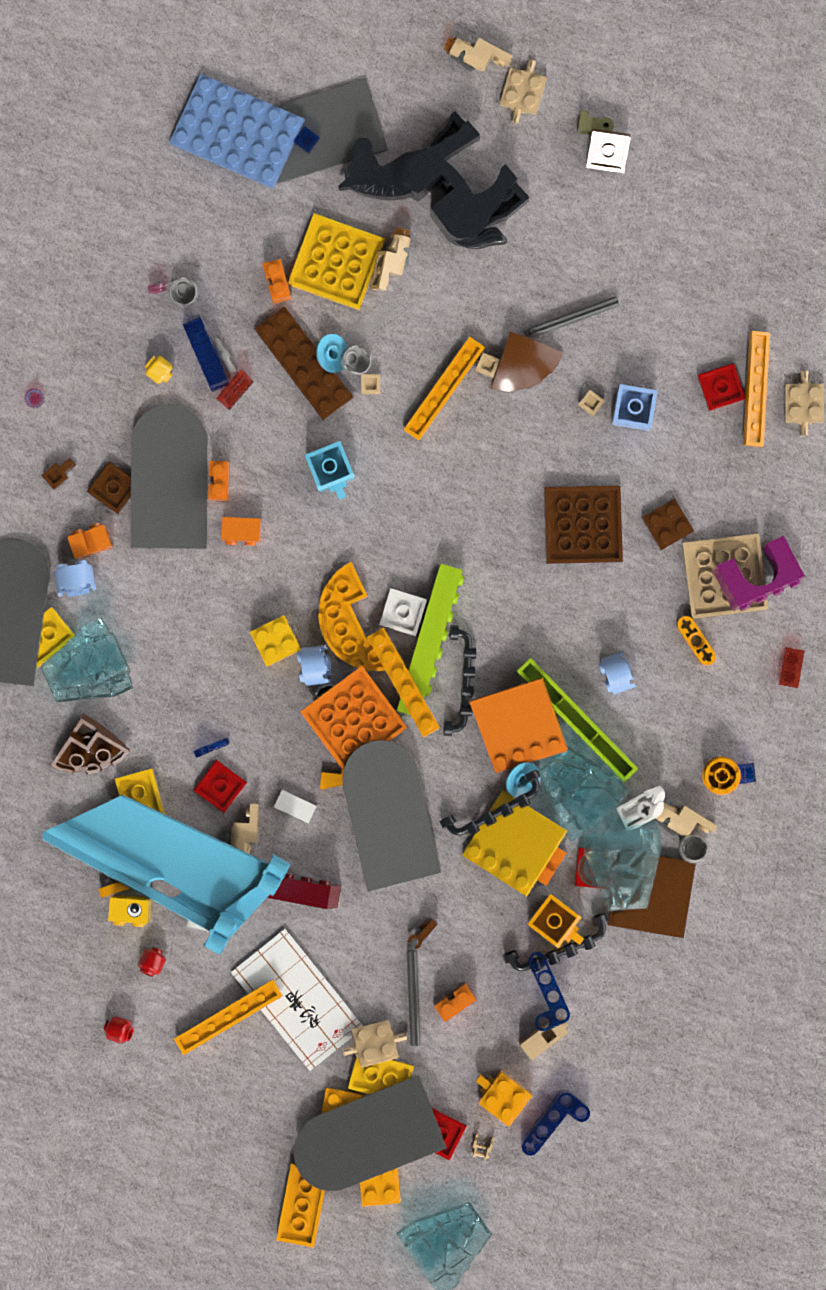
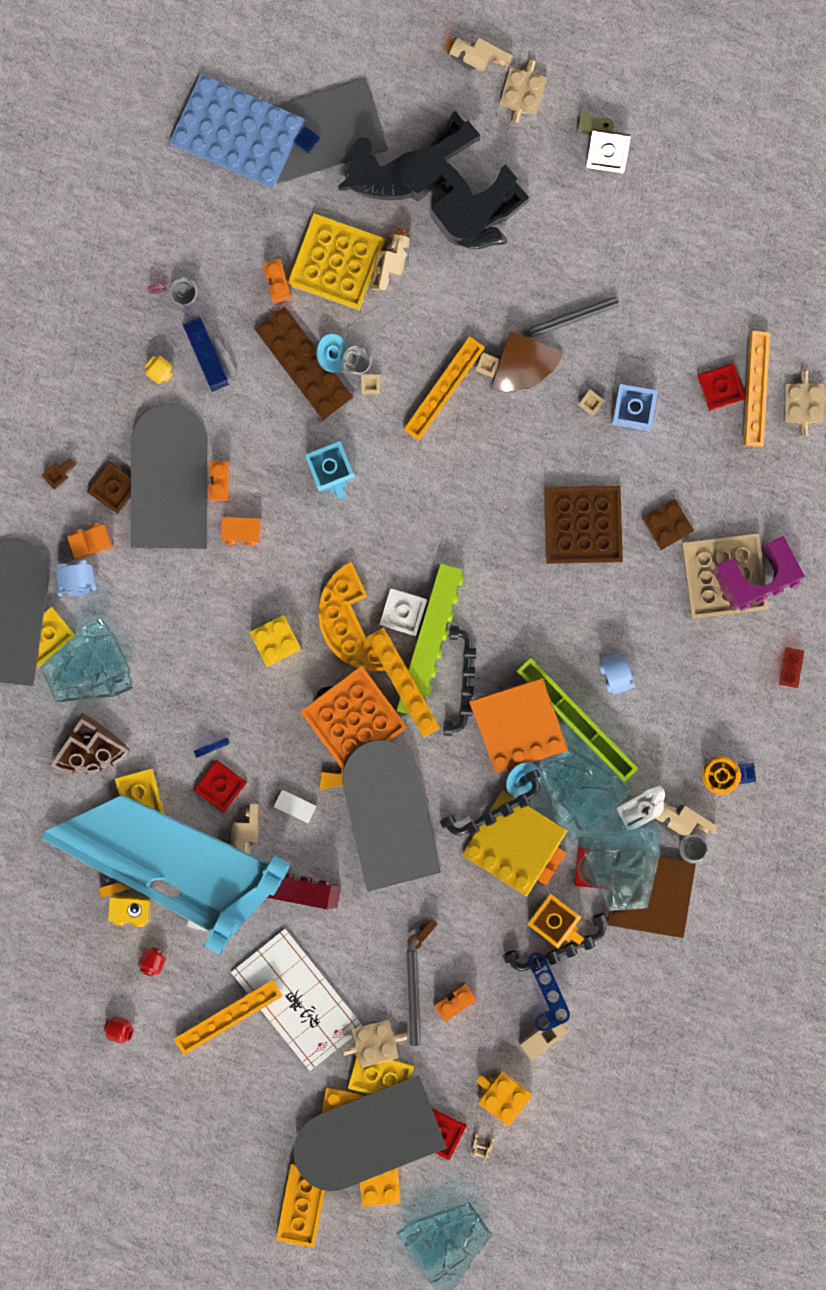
(34, 398): clear pink tile -> none
(235, 389): clear red plate -> none
(315, 665): light blue brick -> none
(552, 1124): clear blue beam -> none
(692, 625): light orange beam -> none

